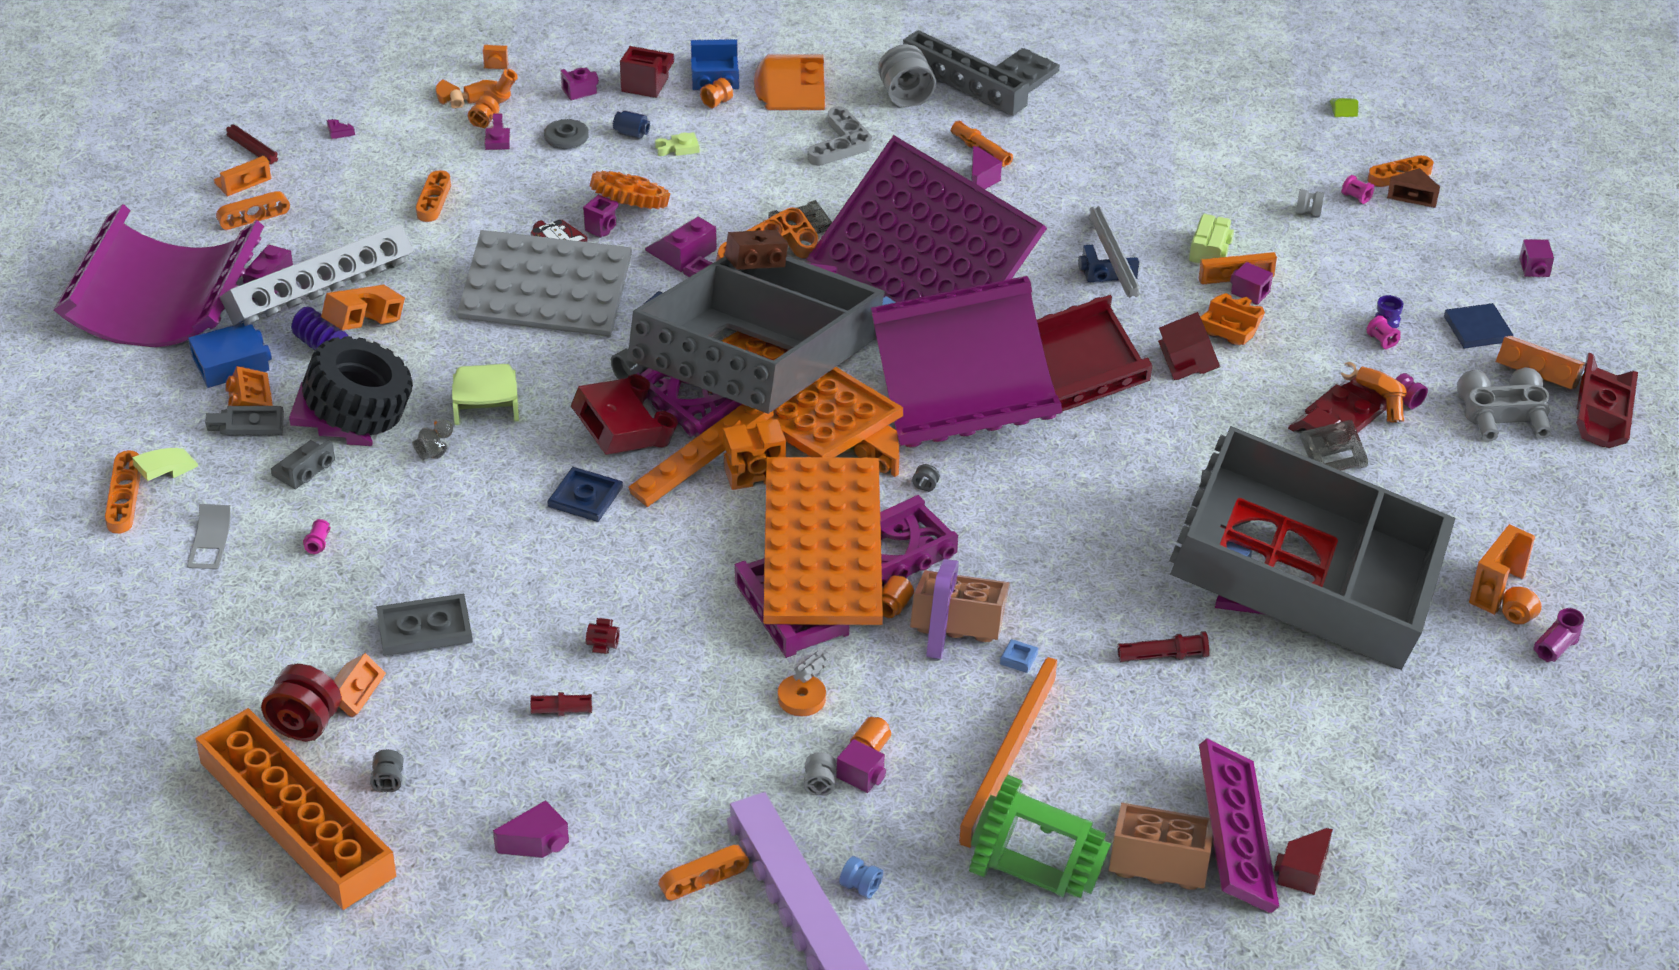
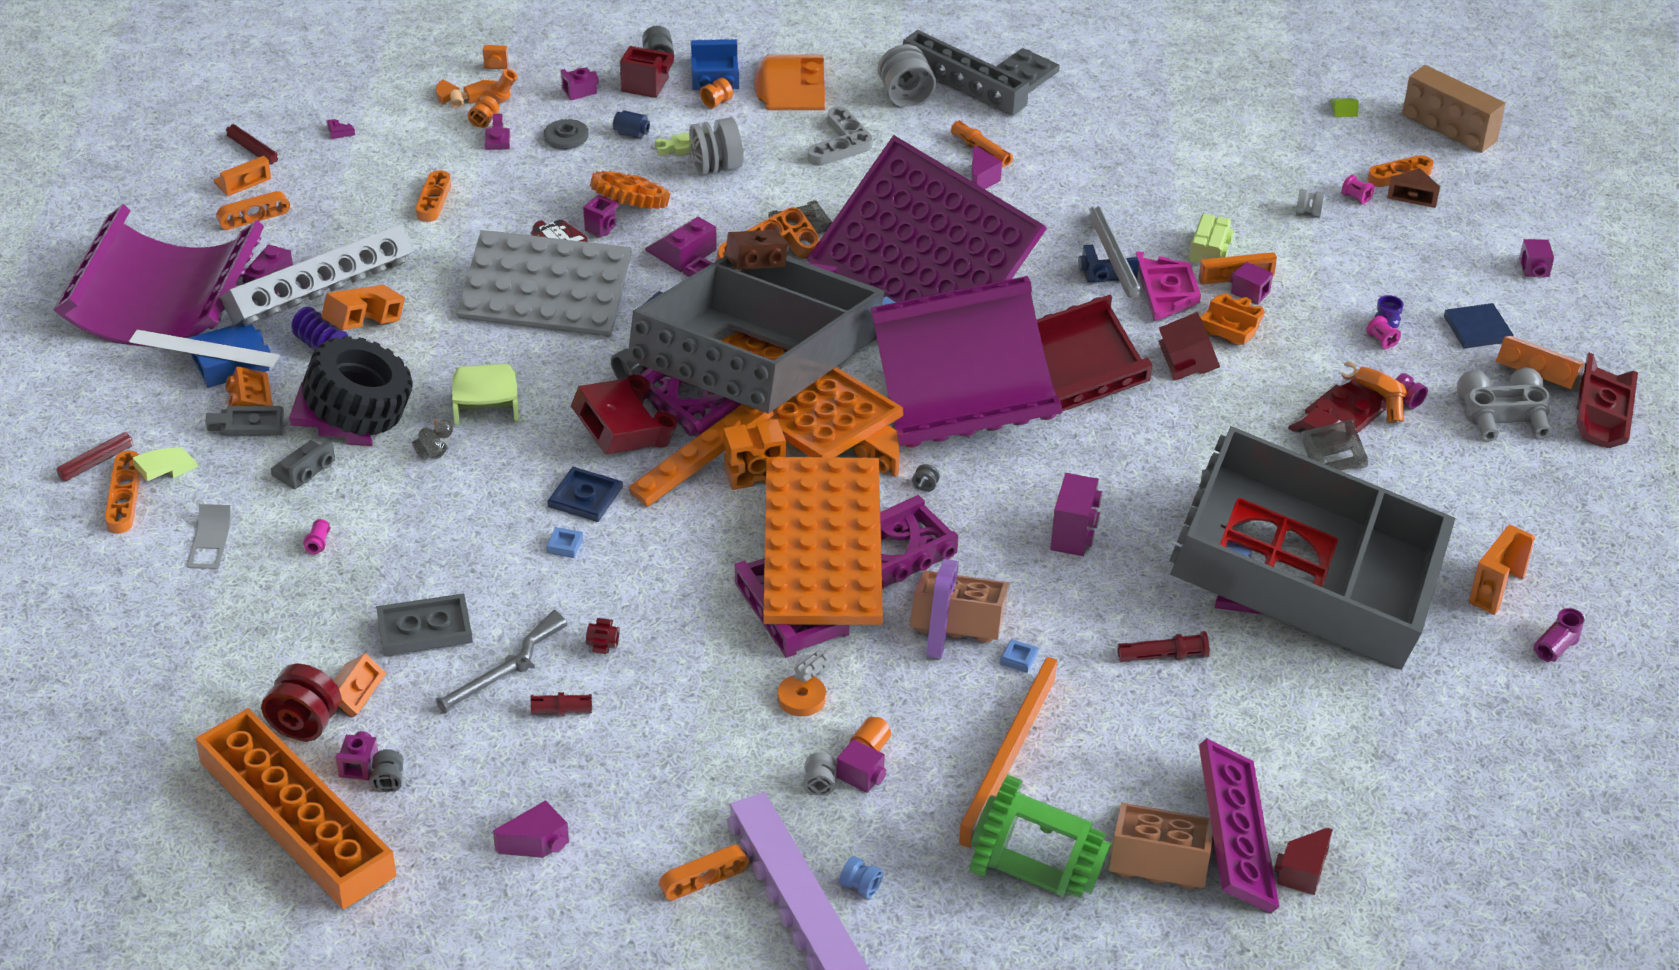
(94, 456): none -> dark red axle
(204, 348): none -> white sticker
(357, 750): none -> magenta brick
(521, 662): none -> flat silver piece
(564, 542): none -> medium blue tile
(658, 39): none -> dark grey wheel
(711, 147): none -> light grey wheel
(896, 595): orange brick -> none
(1076, 514): none -> magenta brick
(1168, 285): none -> dark pink wing
(1453, 108): none -> medium nougat brick
(1520, 605): orange cone -> none

